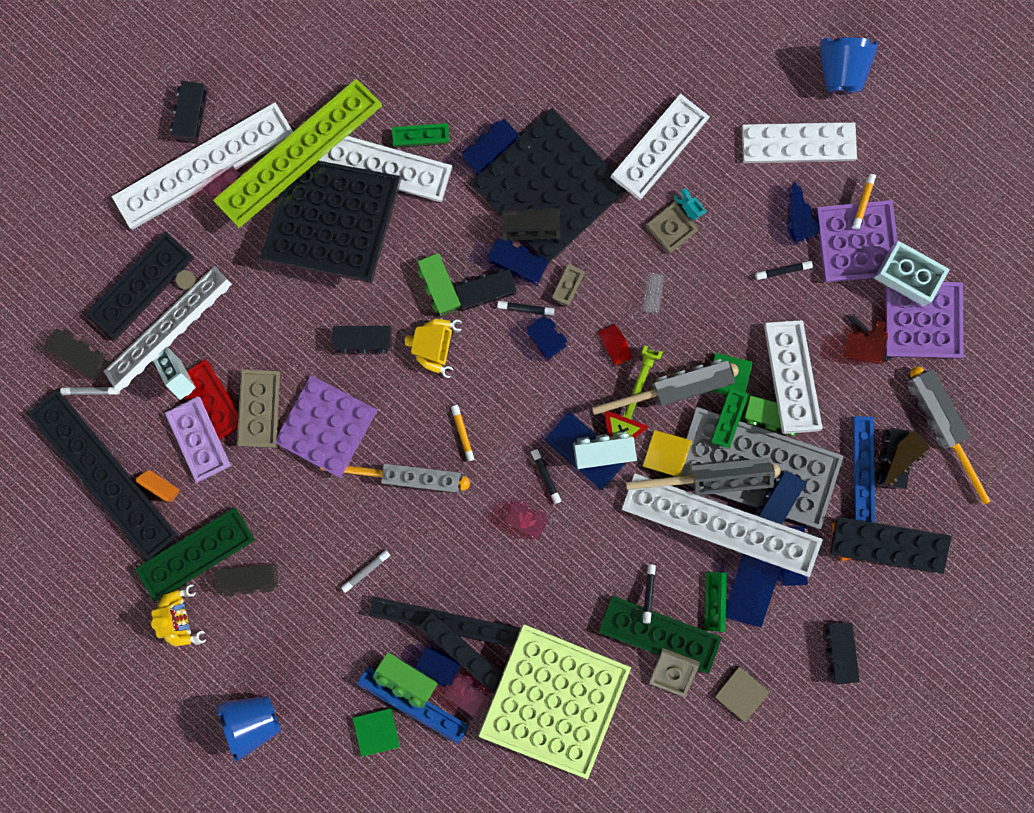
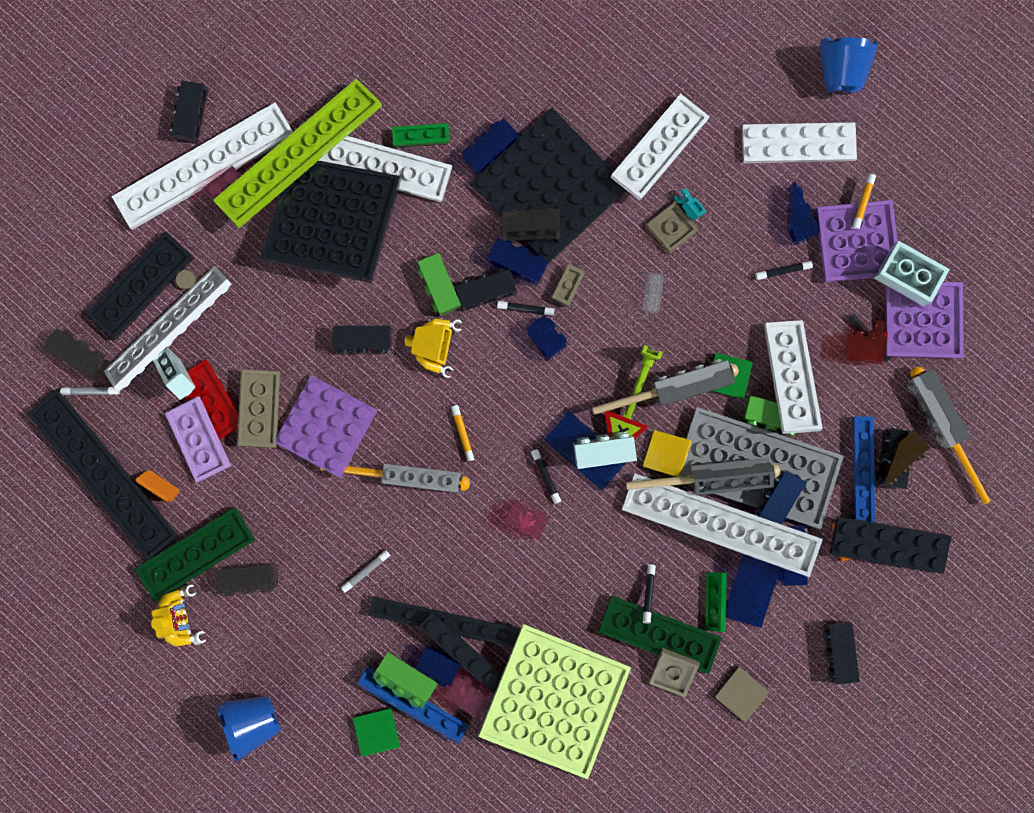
(615, 344): red slope -> none
(729, 418): green plate -> none

